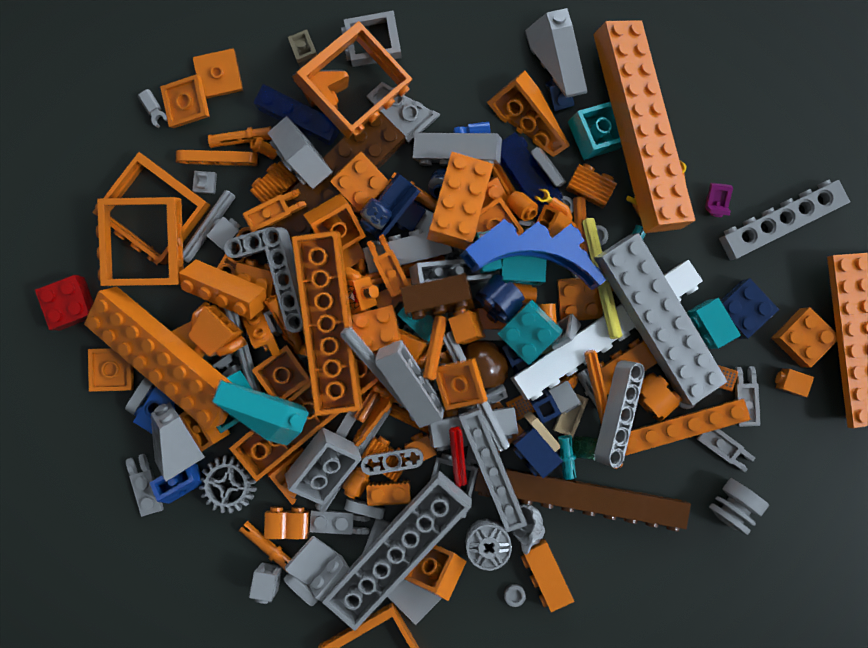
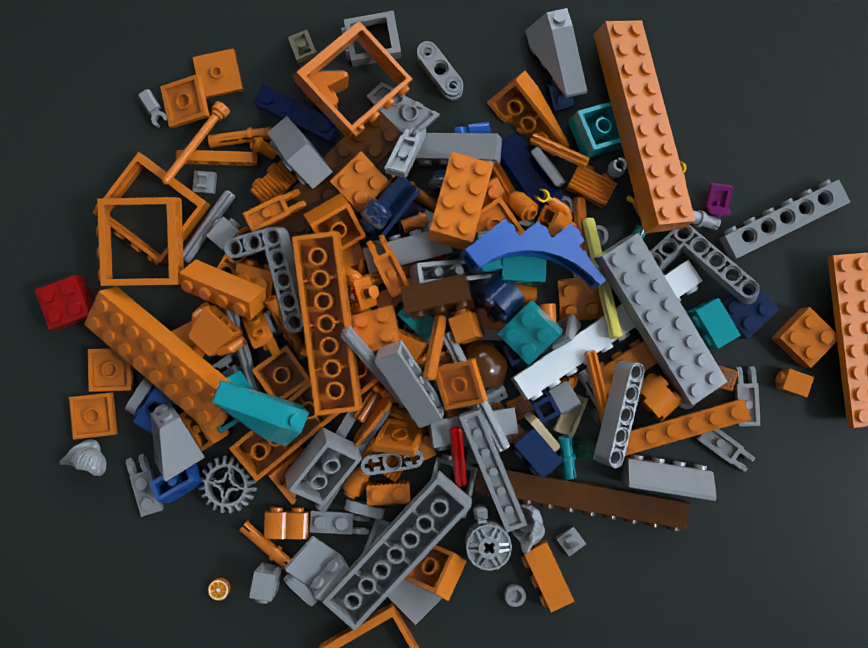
(86, 457): none -> light grey hair
(93, 415): none -> orange plate
(219, 112): none -> orange piece
(219, 589): none -> orange tile
(399, 437): none -> orange plate
(405, 152): none -> light grey hinge
(415, 221): none -> orange pin
(438, 60): none -> light grey piece
(480, 513): none -> light grey bar
(559, 150): none -> orange axle
(570, 540): none -> light grey tile
(616, 168): none -> light grey pin
(668, 478): none -> light grey slope
(703, 260): none -> light grey beam
(705, 220): none -> light grey pin
(739, 506): light grey wheel -> none

